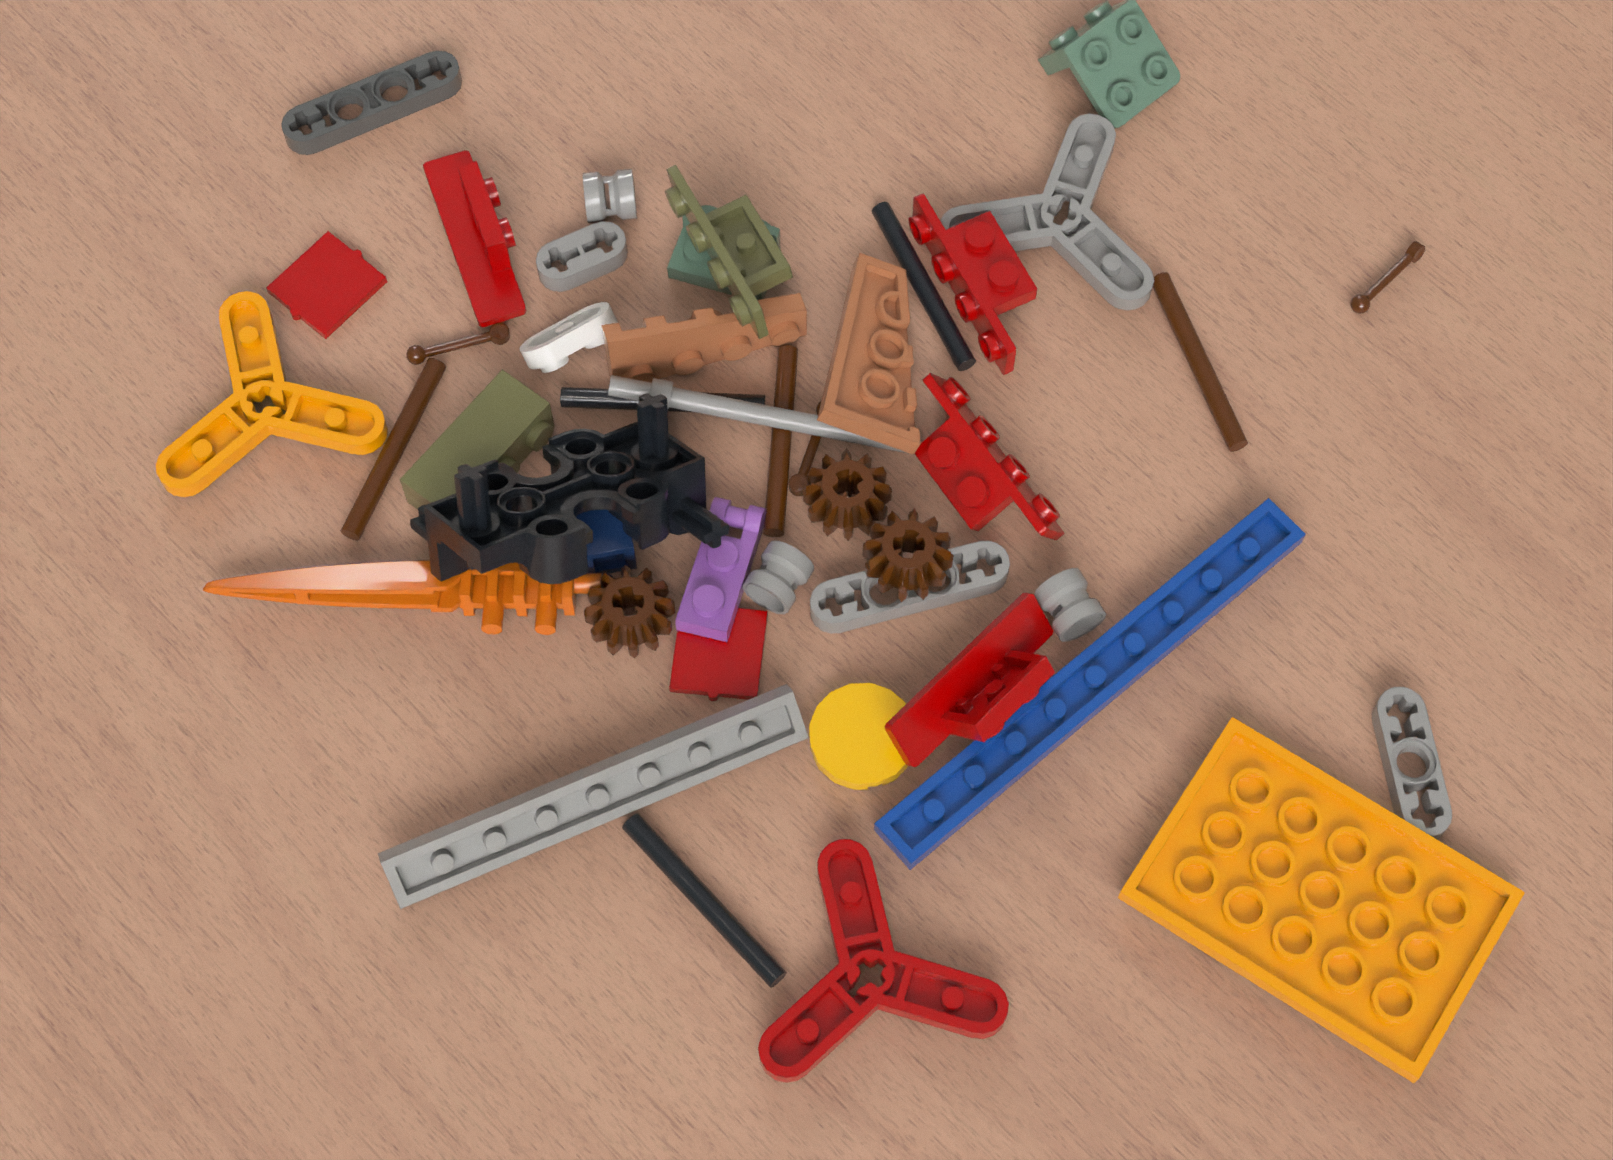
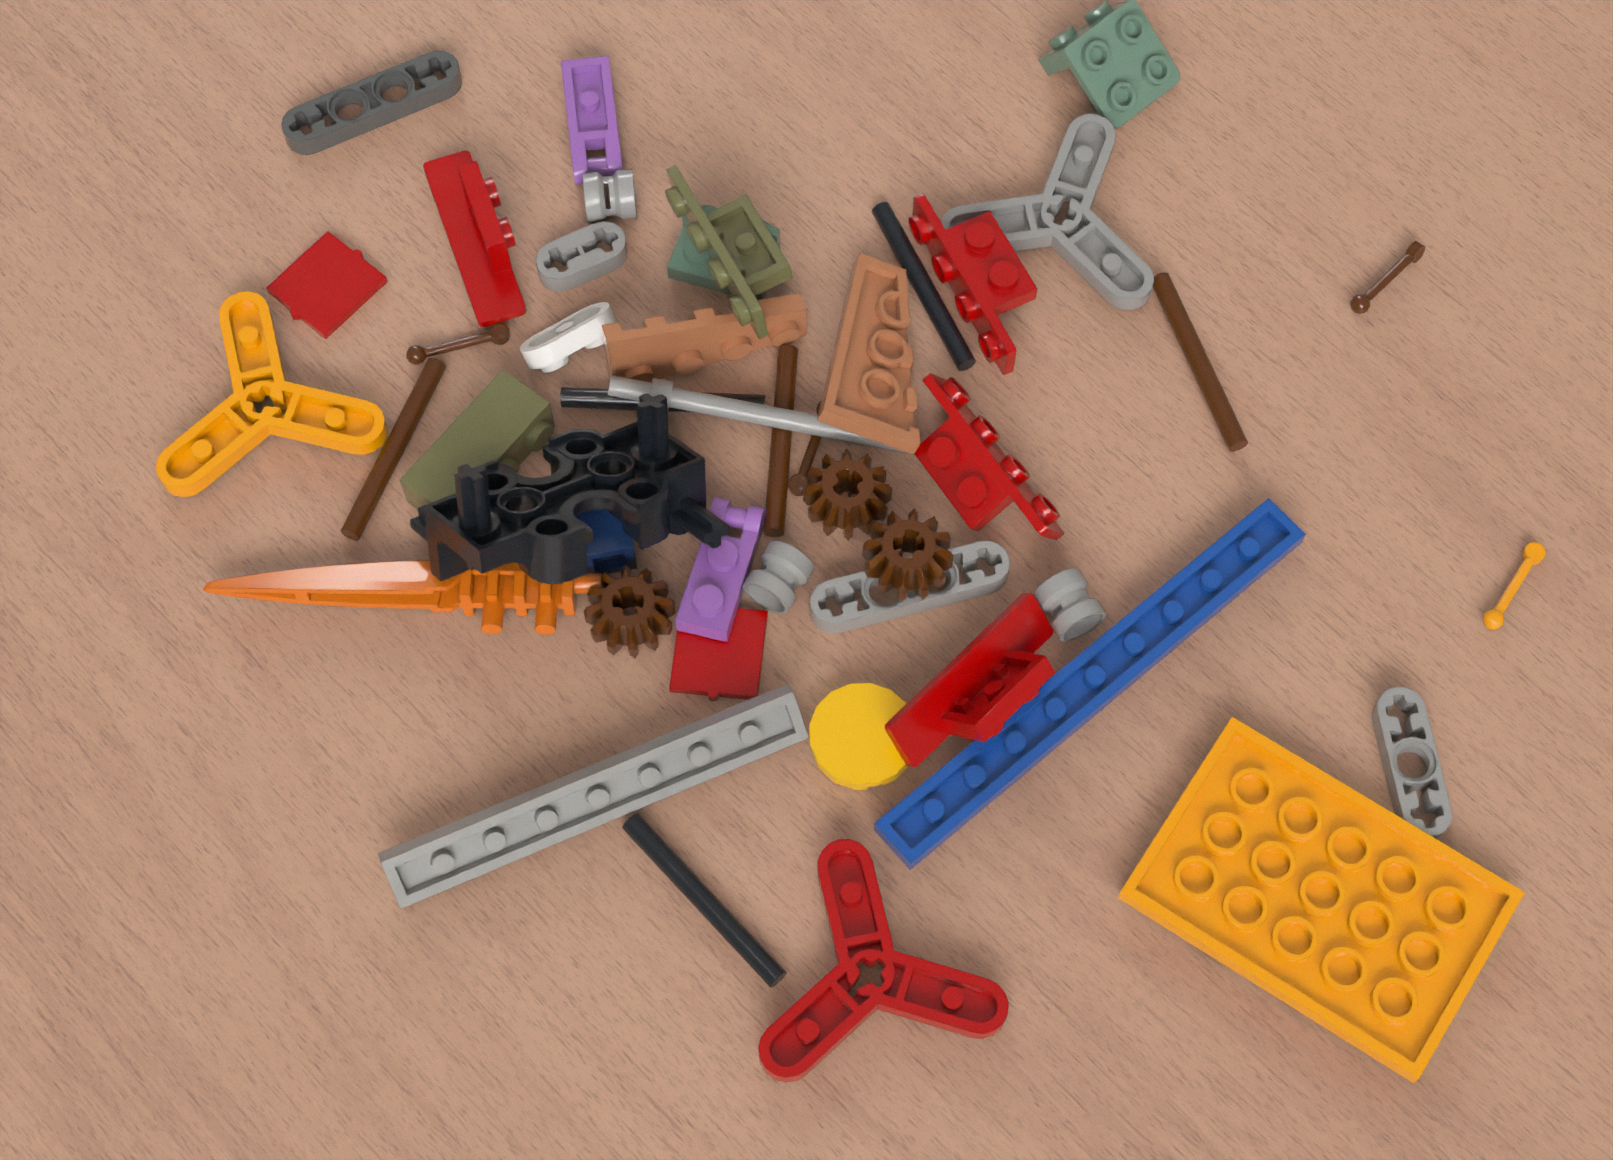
(591, 116): none -> medium lavender plate
(1531, 555): none -> light orange hinge

